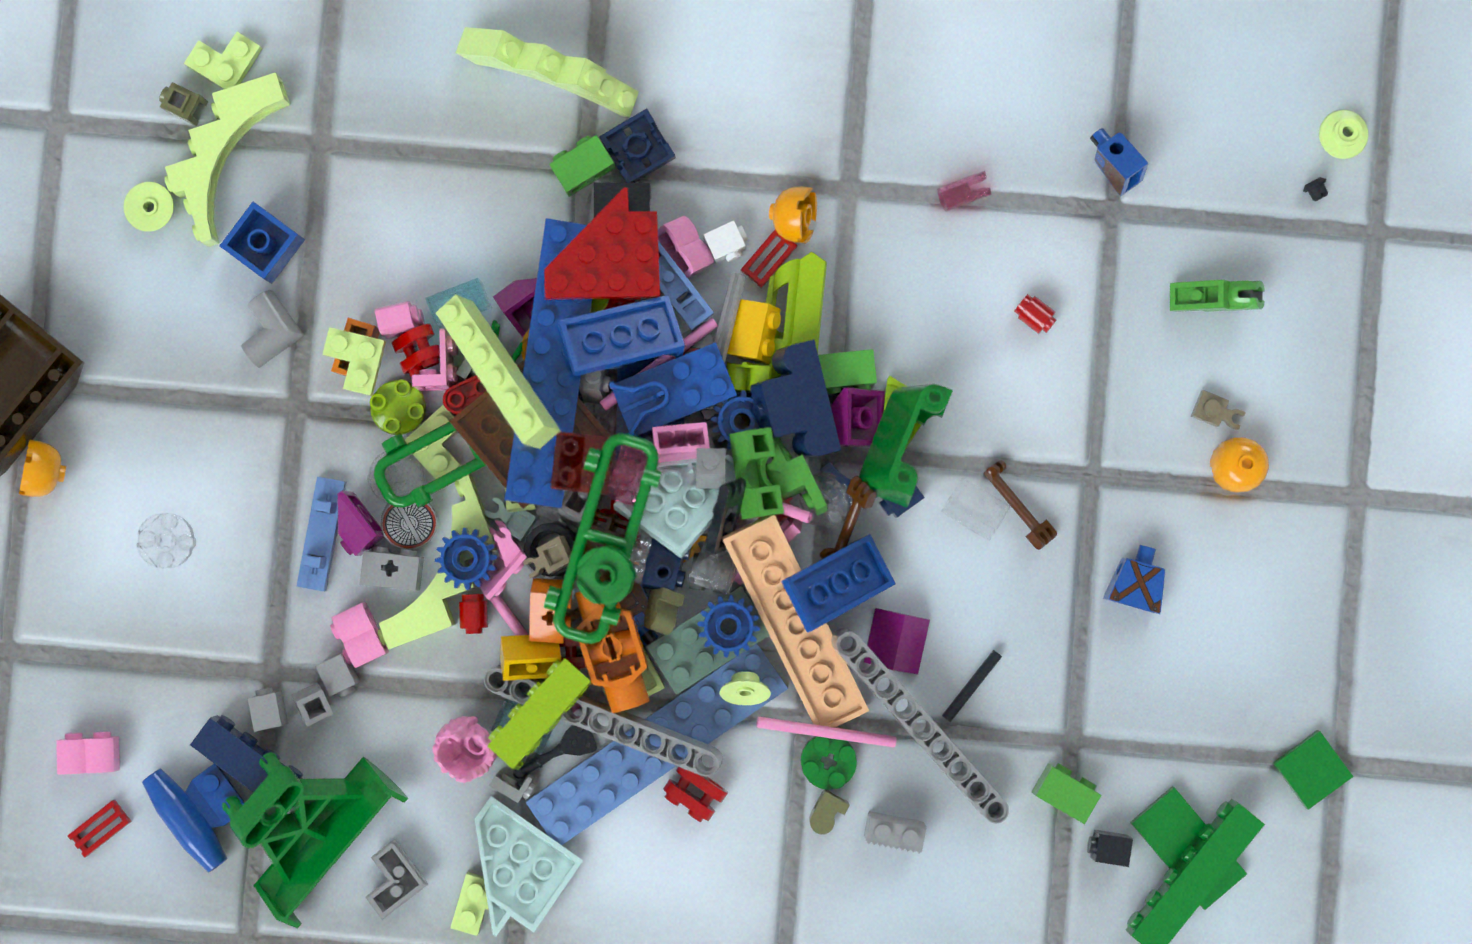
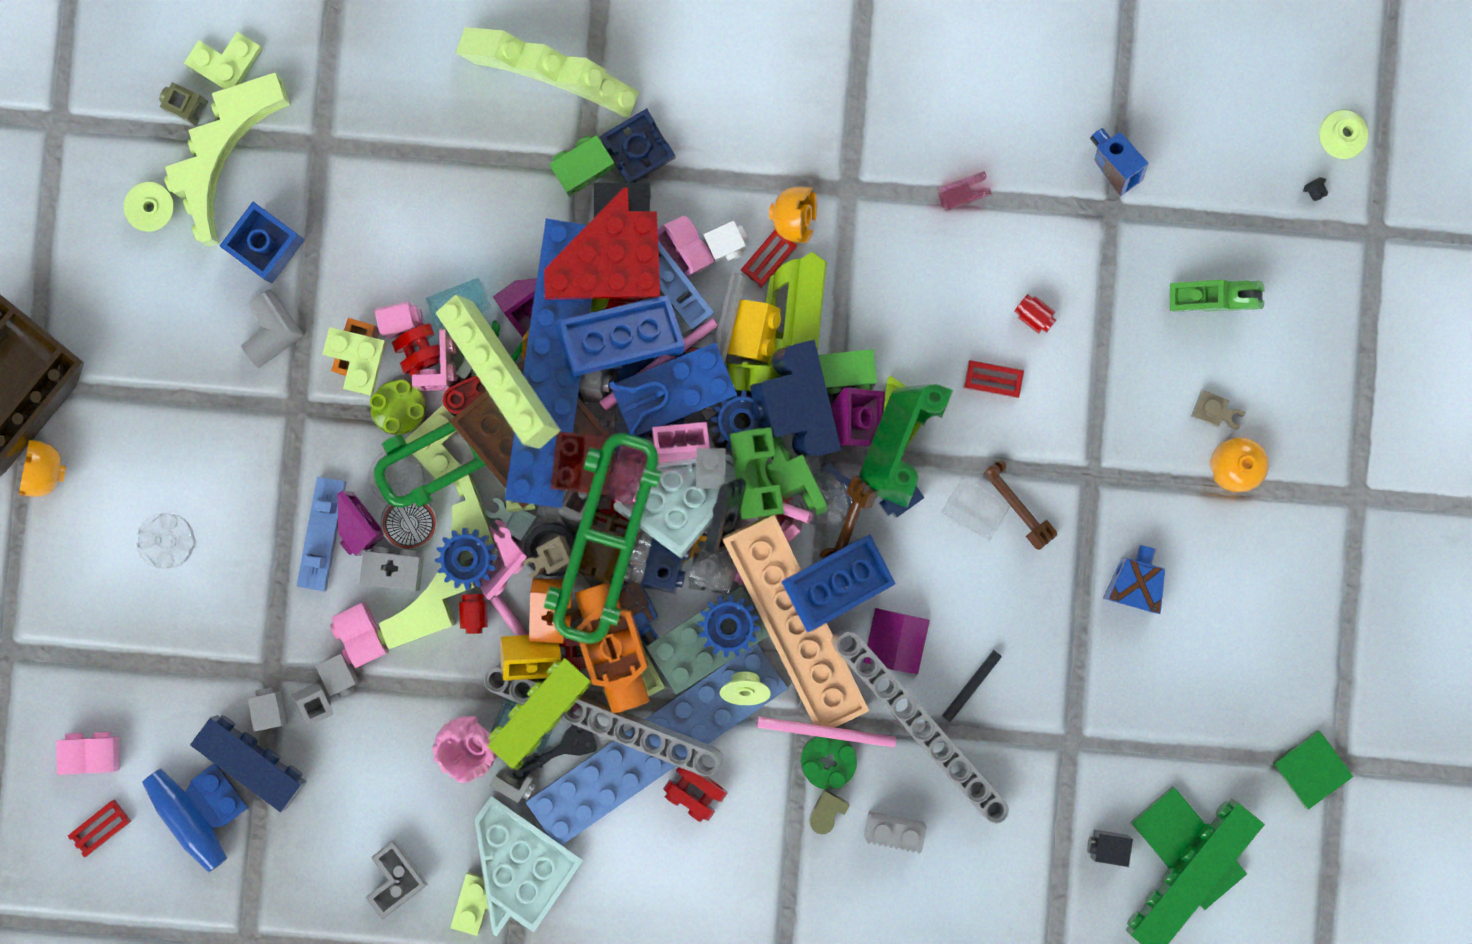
(316, 833): green piece -> none
(589, 575): green plate -> none
(662, 610): olive leg -> none
(1016, 383): none -> red tile
(1067, 793): bright green brick -> none

